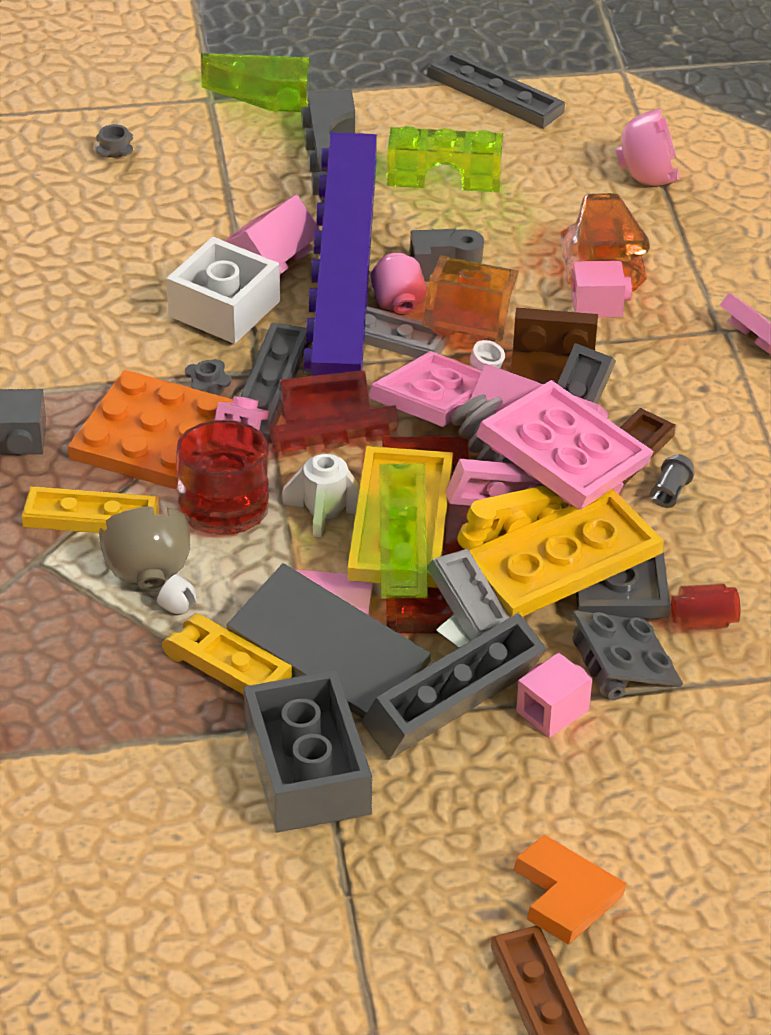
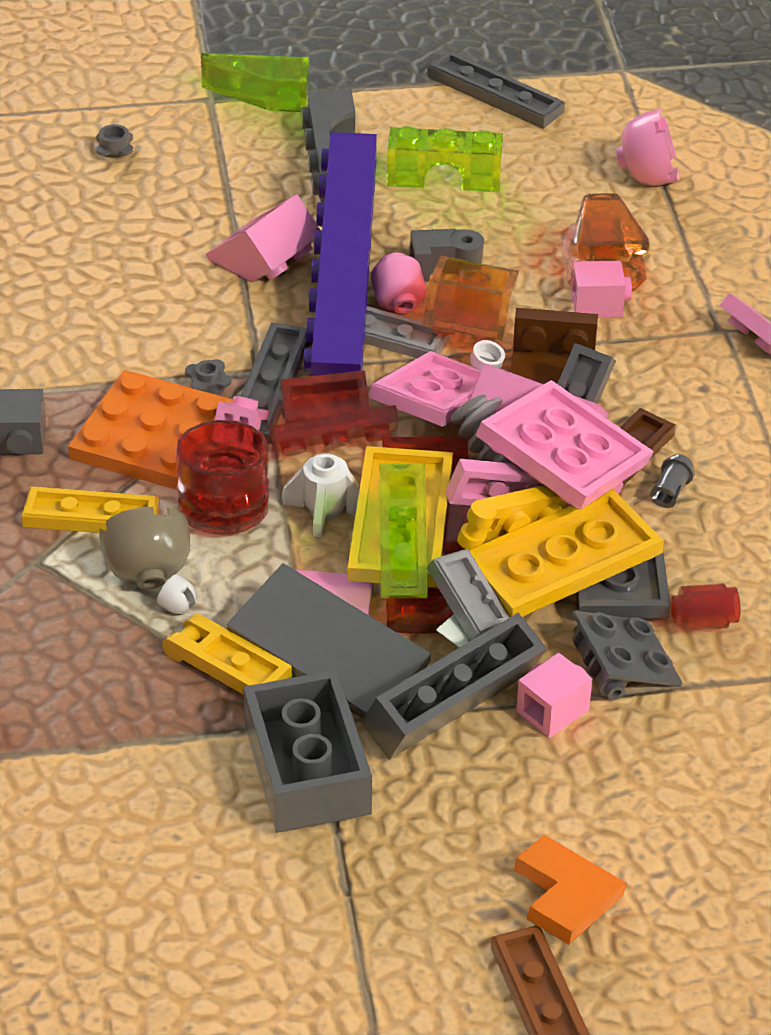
(223, 289): white brick -> none

